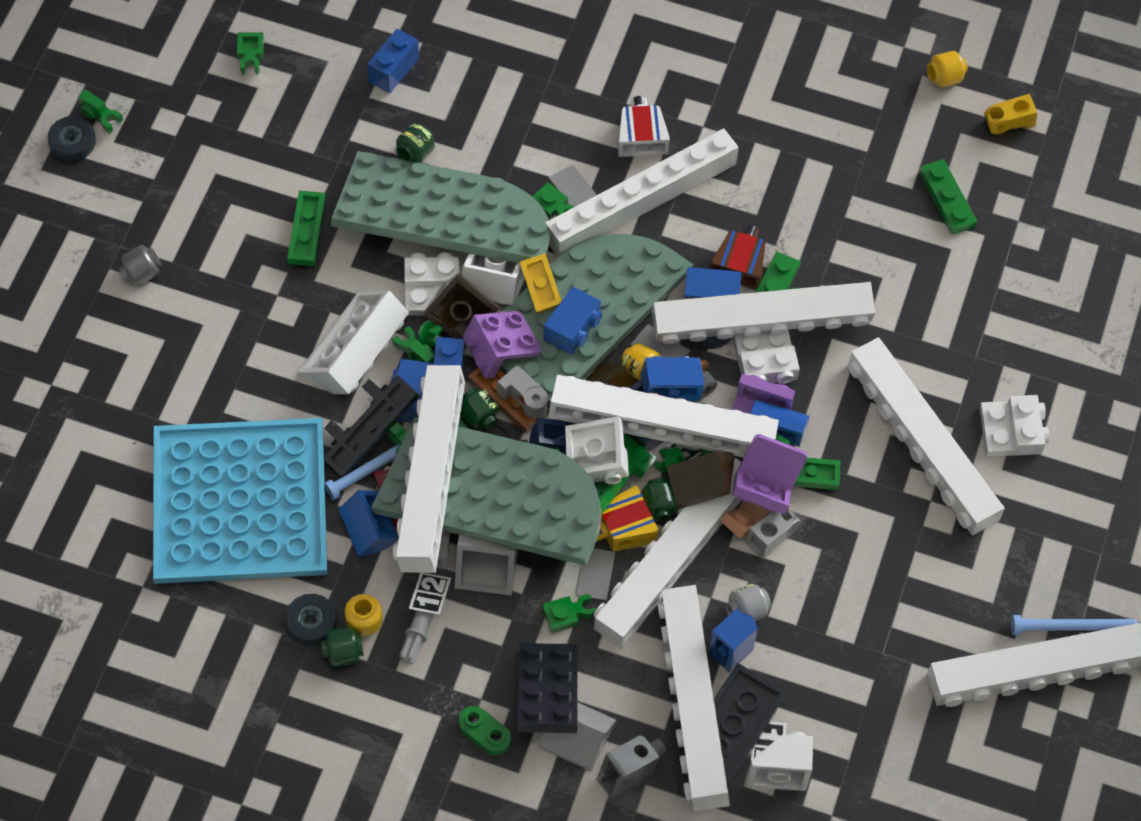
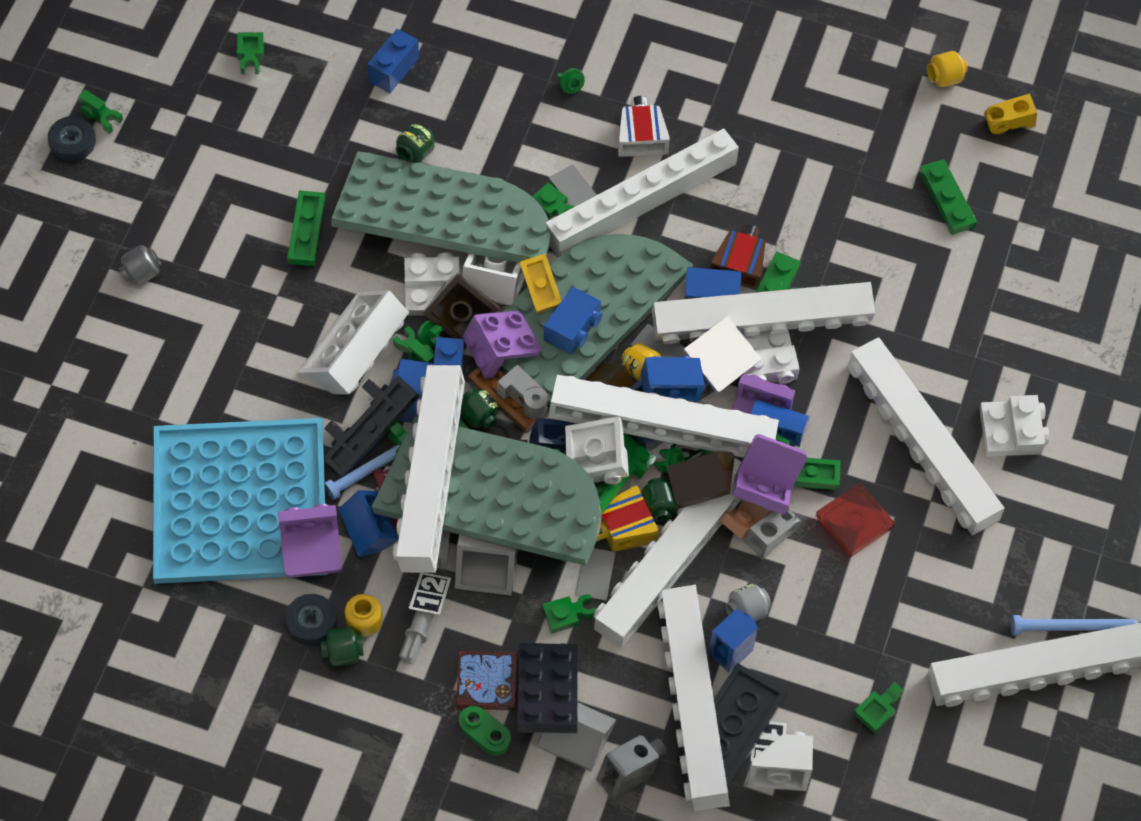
(310, 541): none -> medium lavender bracket
(486, 680): none -> tile
(571, 80): none -> green plate
(723, 354): none -> white tile
(855, 519): none -> clear red tile
(878, 709): none -> green plate

